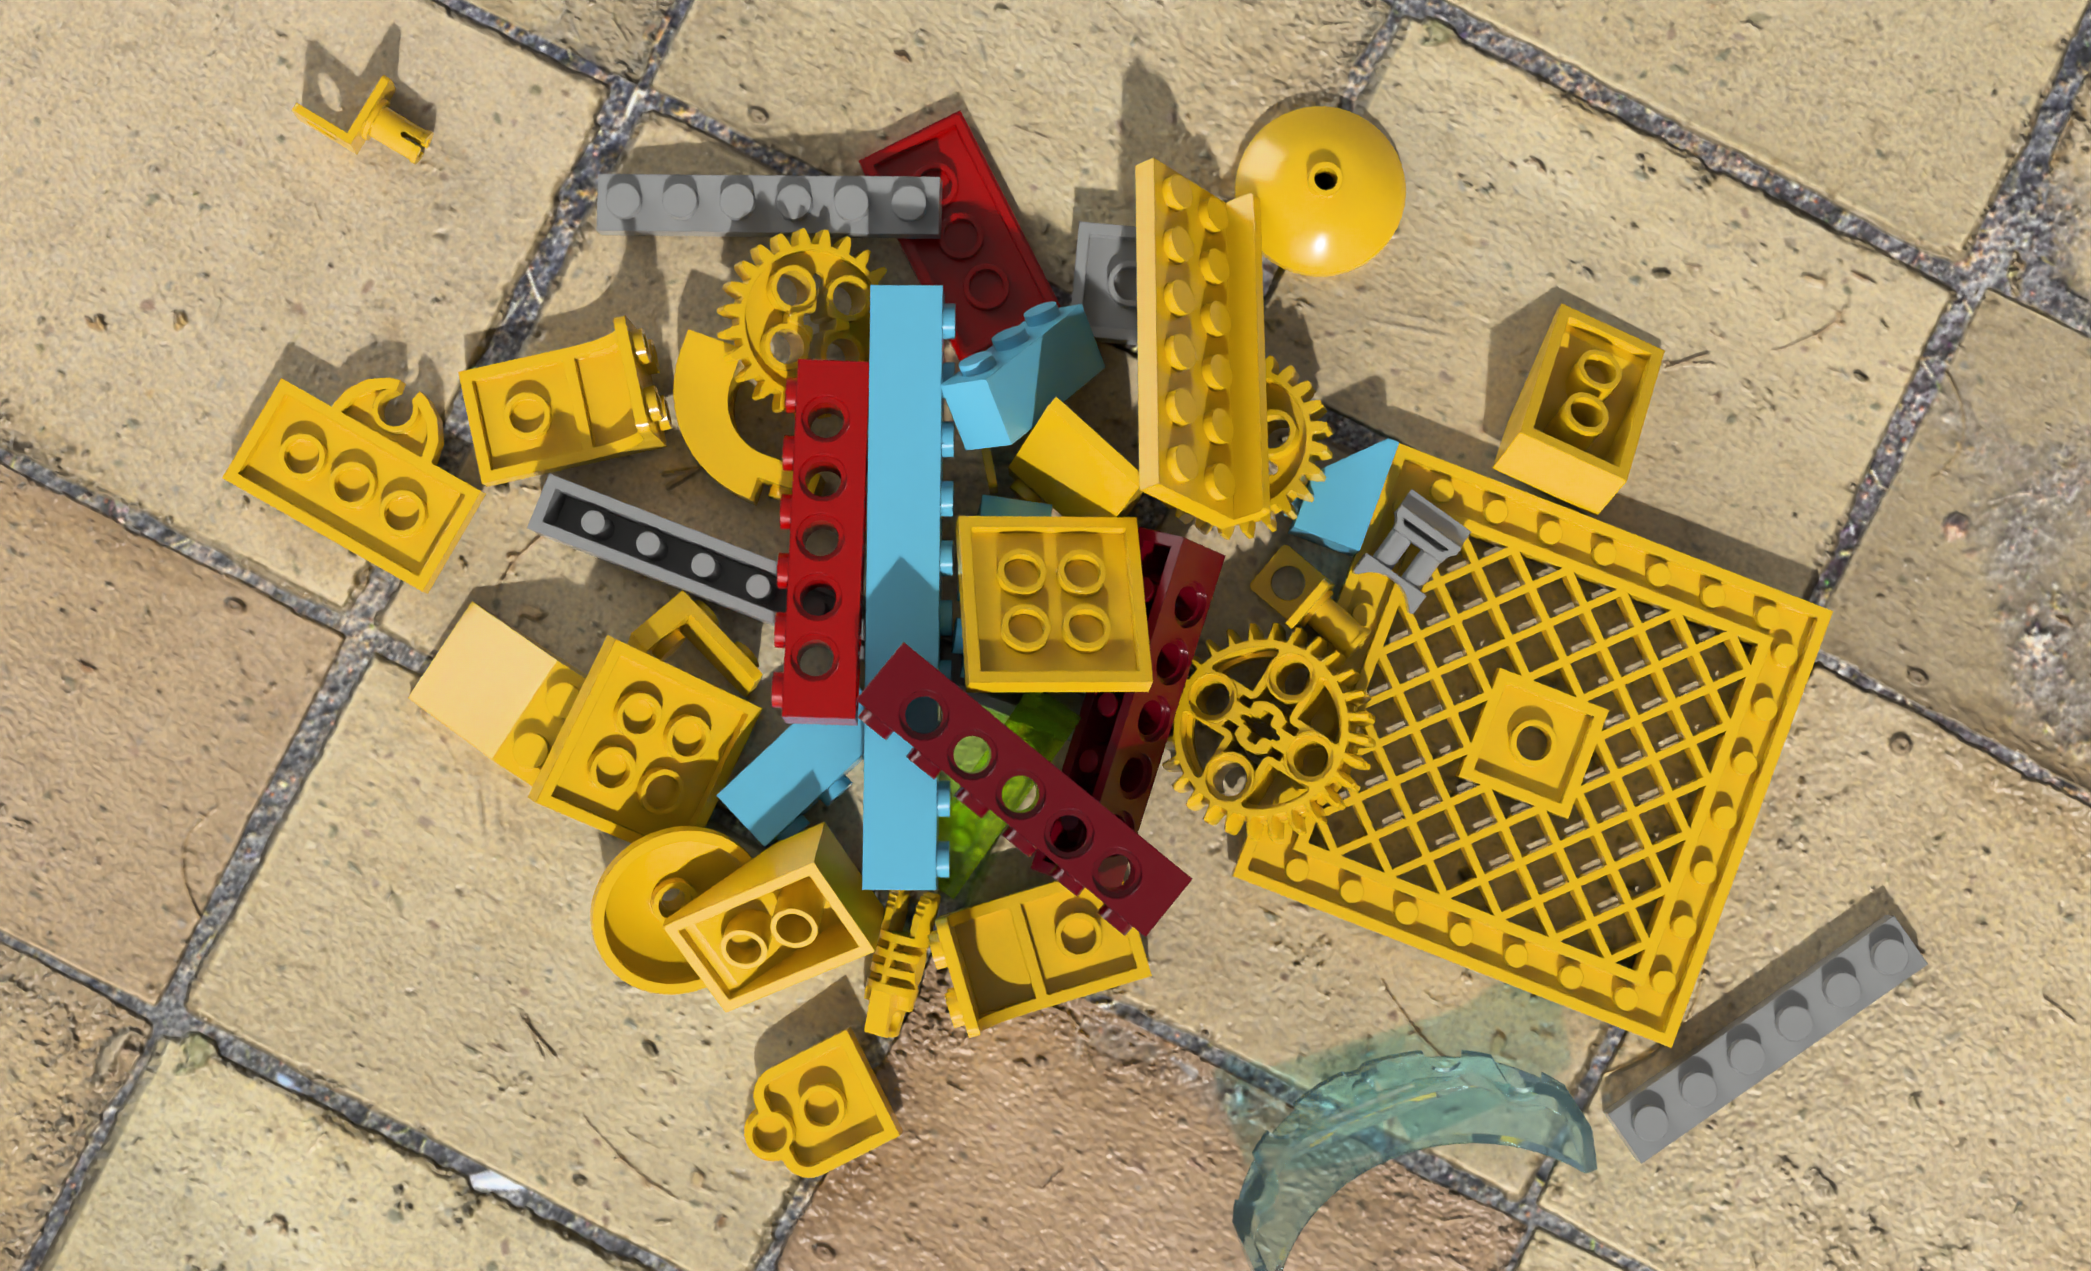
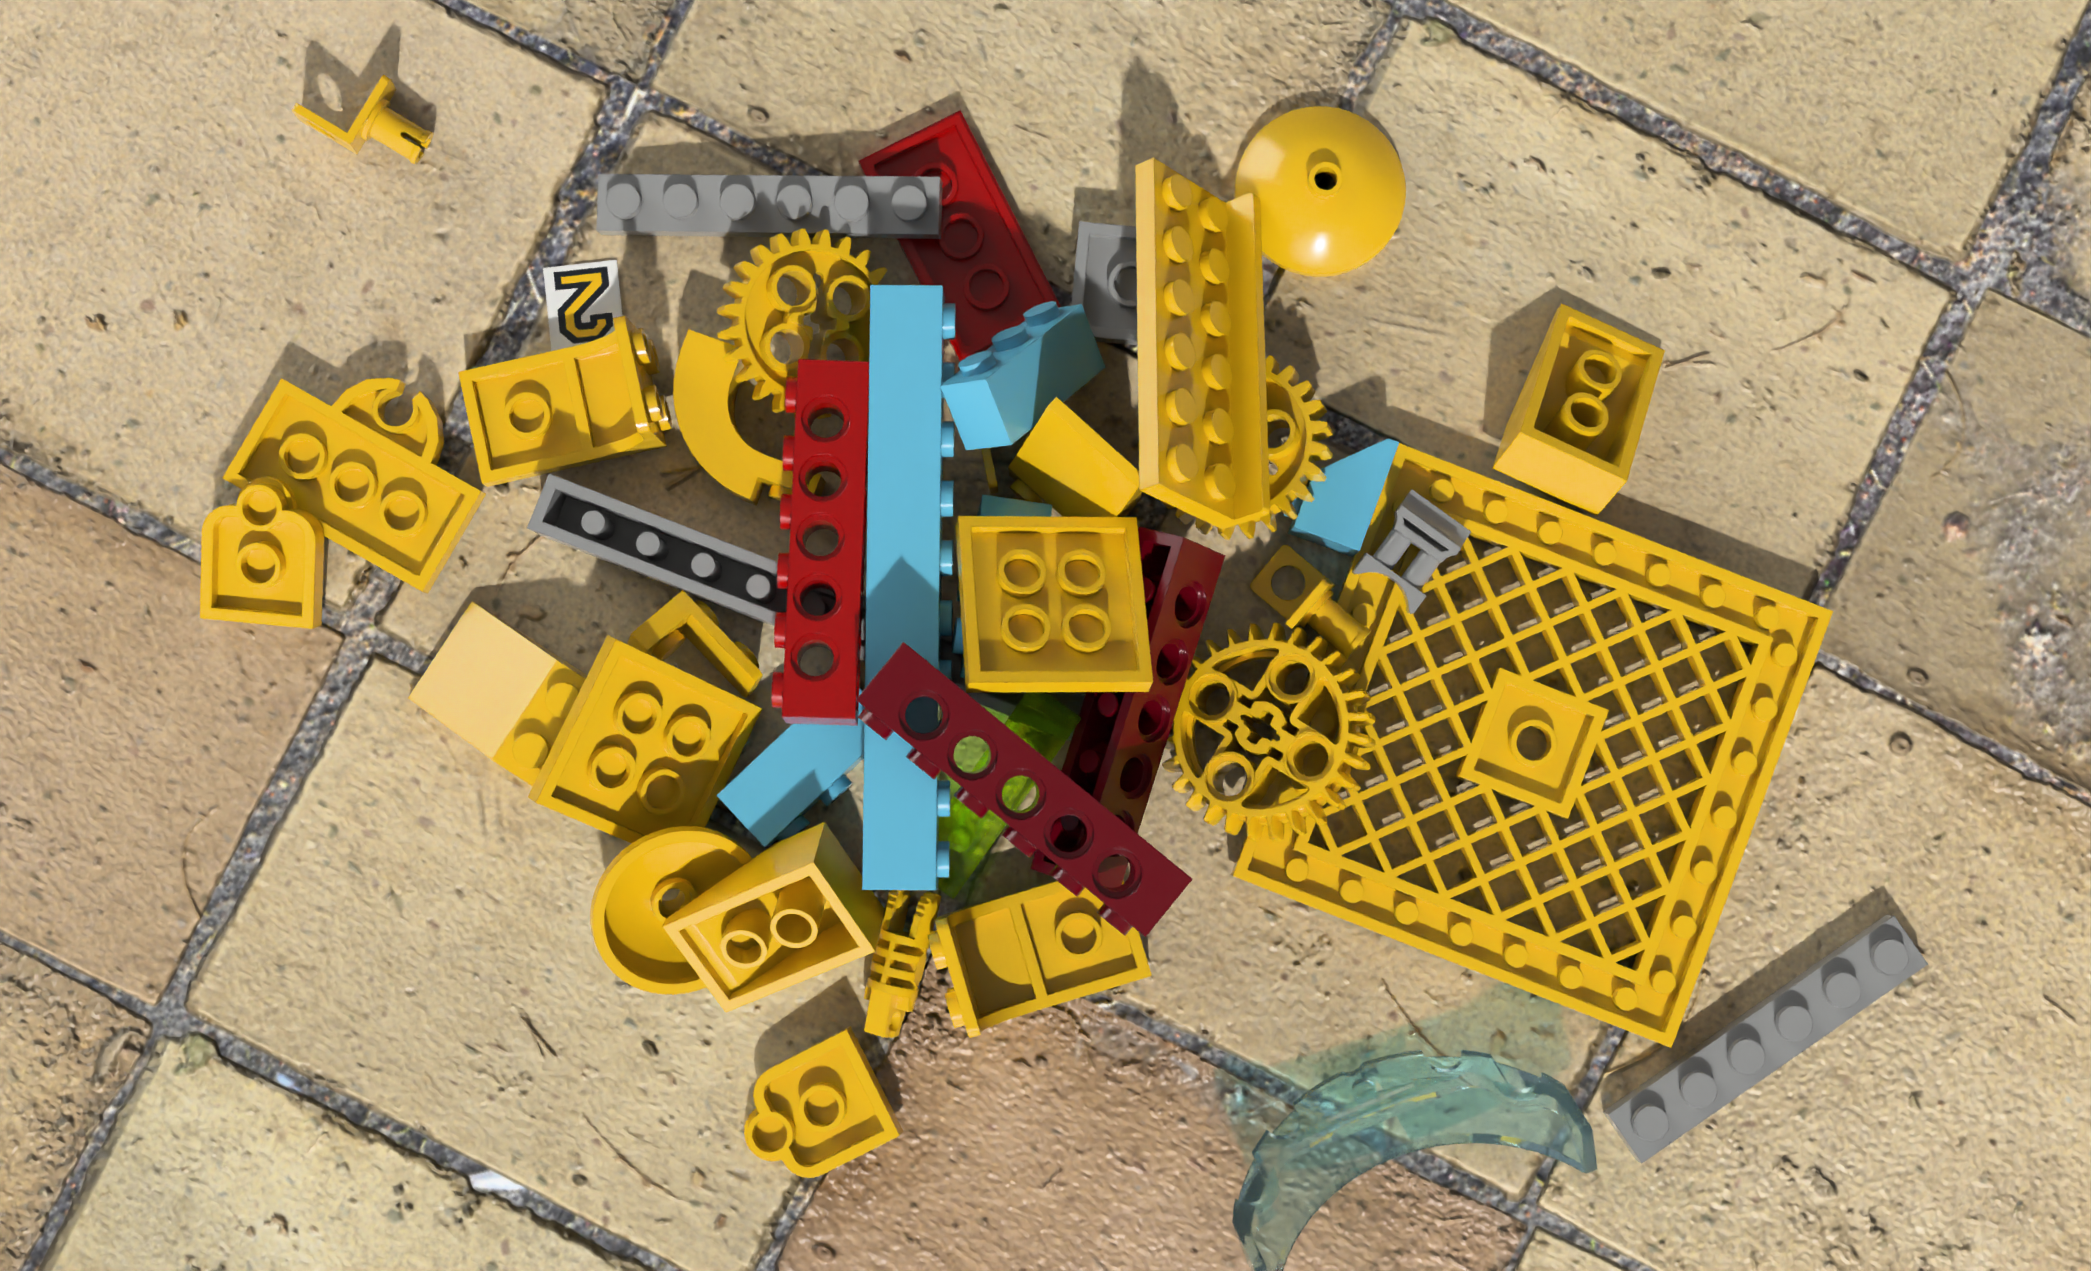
(262, 559): none -> yellow plate
(581, 302): none -> sticker

